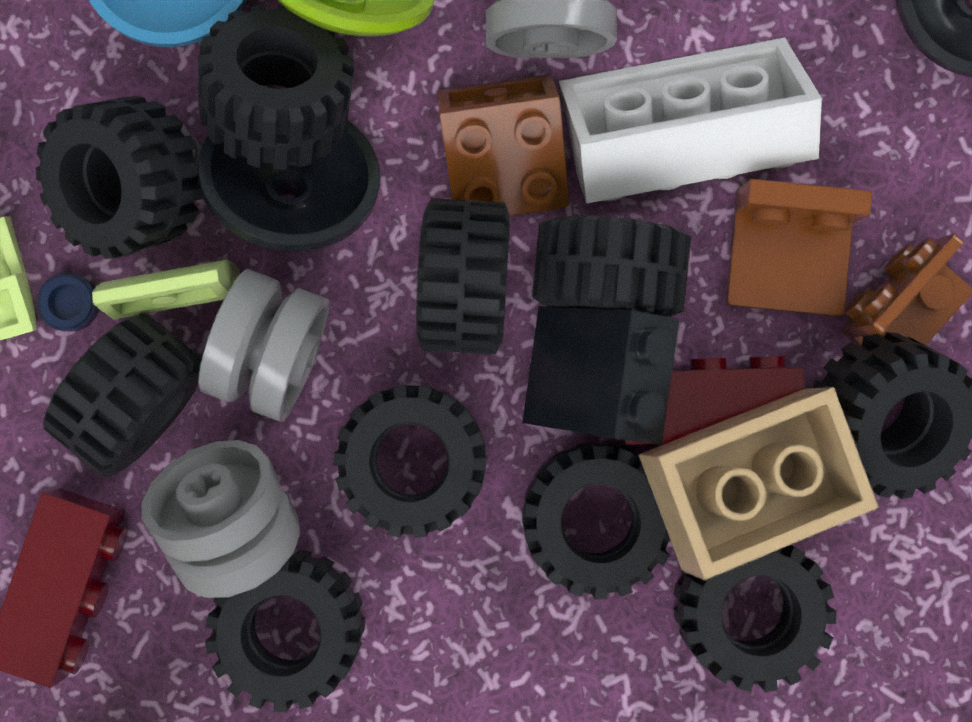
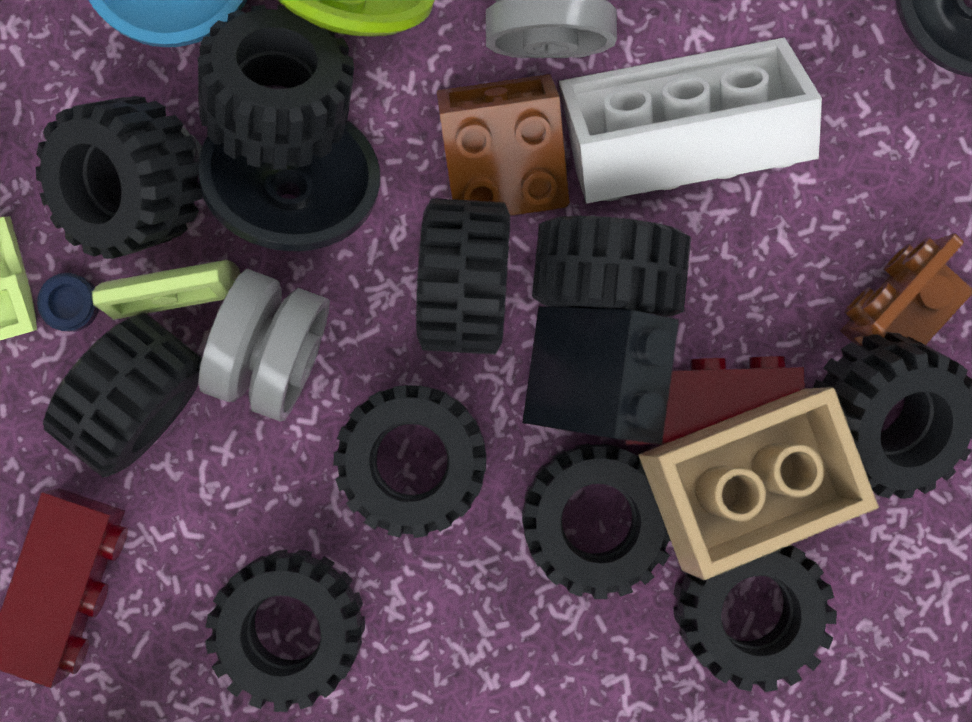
(221, 518): light grey wheel -> none
(793, 246): dark orange bracket -> none

